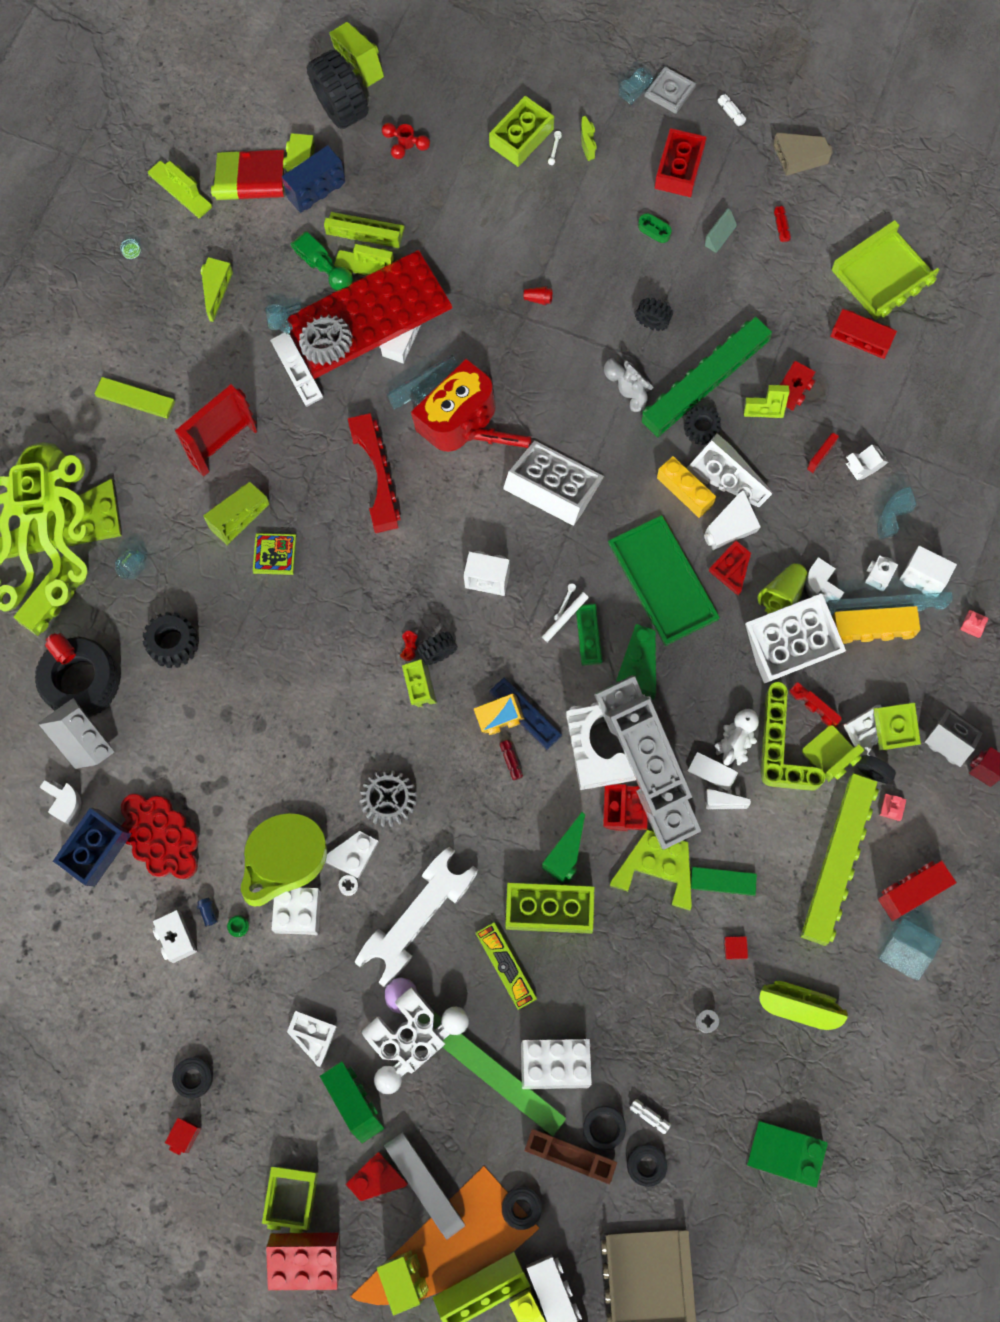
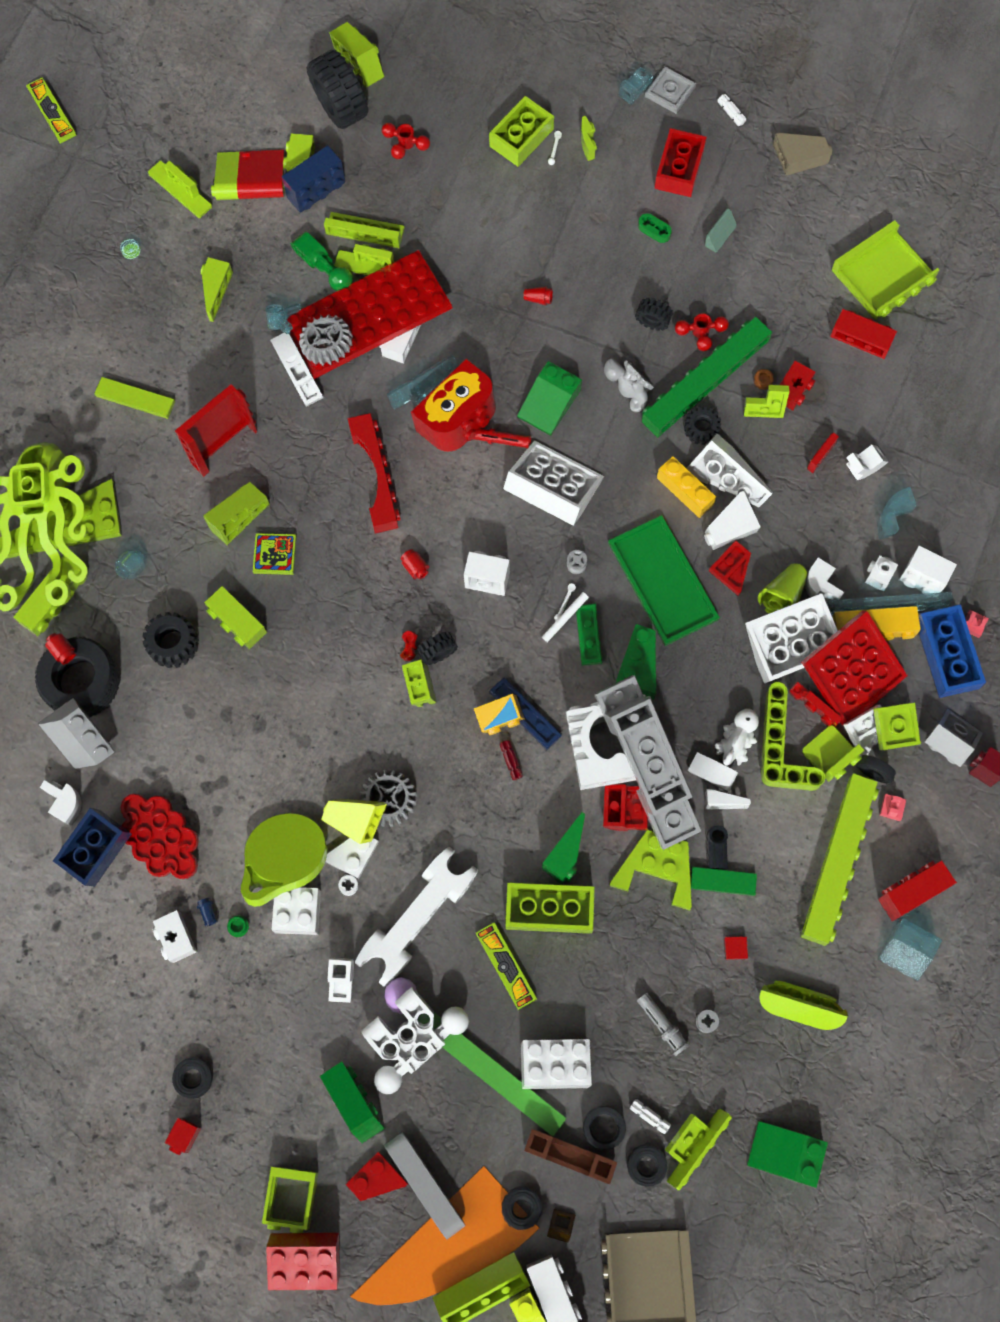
(51, 110): none -> tile
(234, 618): none -> lime brick
(312, 1036): white wing -> none
(341, 979): none -> white brick
(354, 817): none -> neon yellow slope
(403, 1282): lime brick -> none
(414, 564): none -> red brick
(550, 398): none -> green slope
(561, 1225): none -> dark brown slope
(576, 557): none -> light grey wheel
(669, 1032): none -> light grey pin
(693, 1143): none -> lime bracket
(704, 342): none -> red piece
(717, 850): none -> black piece
(763, 379): none -> dark orange tile
(782, 224): red axle -> none
(854, 668): none -> red plate
(950, 651): none -> blue brick

